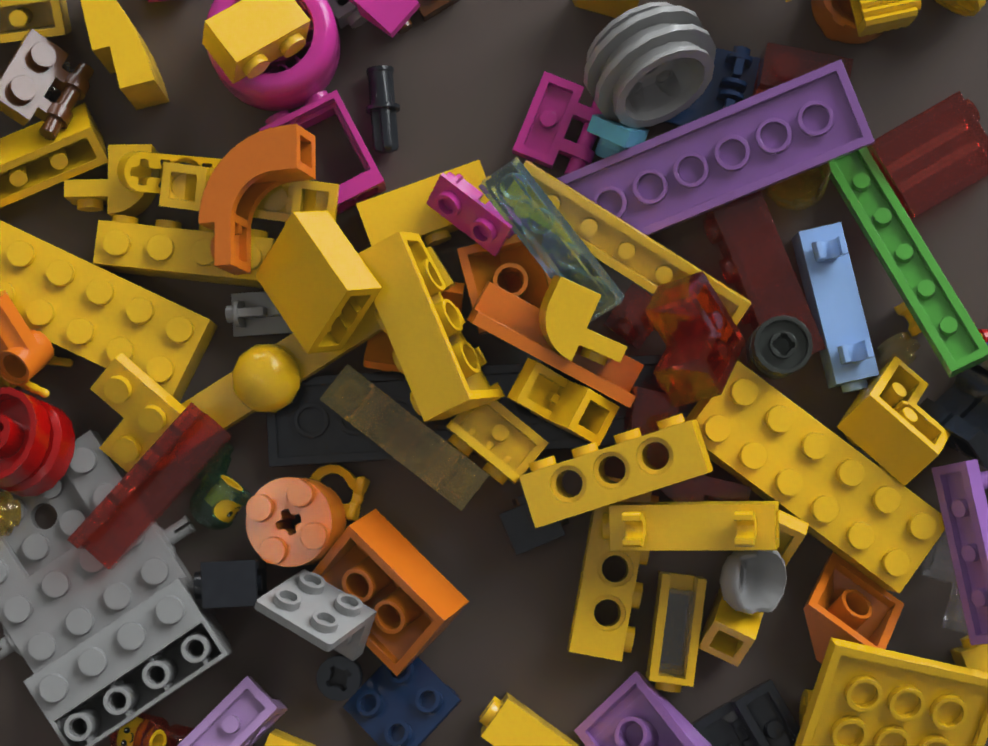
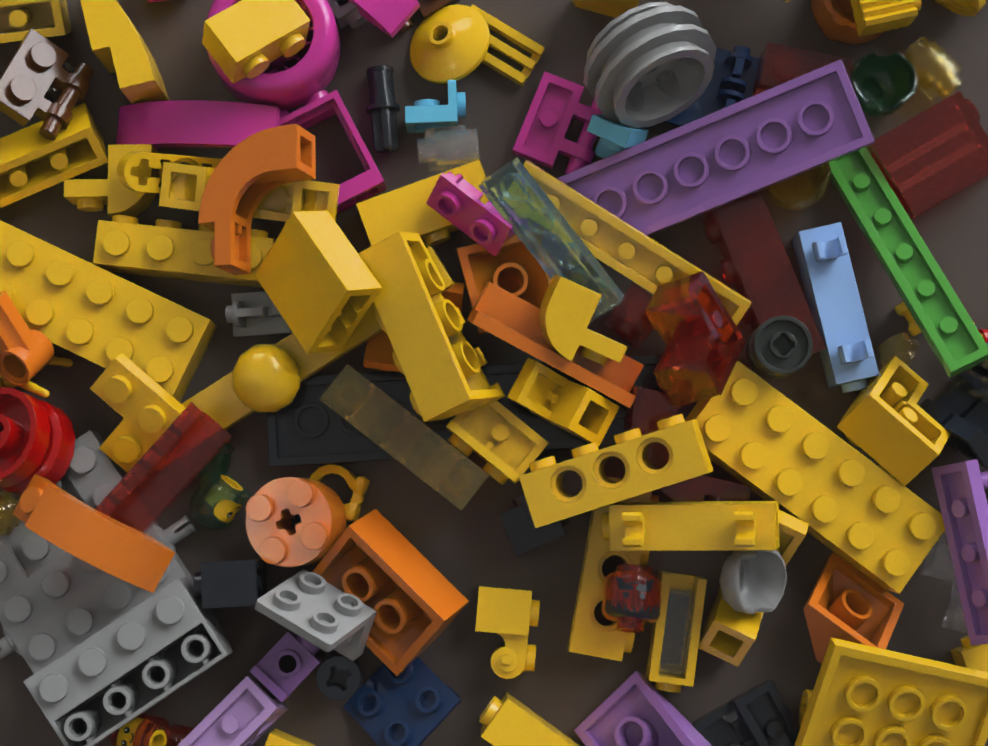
(92, 535): none -> orange arch
(193, 123): none -> dark pink slope
(276, 679): none -> medium lavender brick
(430, 114): none -> medium azure bracket
(448, 147): none -> clear brick
(458, 52): none -> yellow dish
(509, 615): none -> yellow brick
(518, 39): none -> yellow tile
(632, 597): none -> clear red head
(883, 83): none -> clear green hair
(934, 67): none -> clear yellow brick

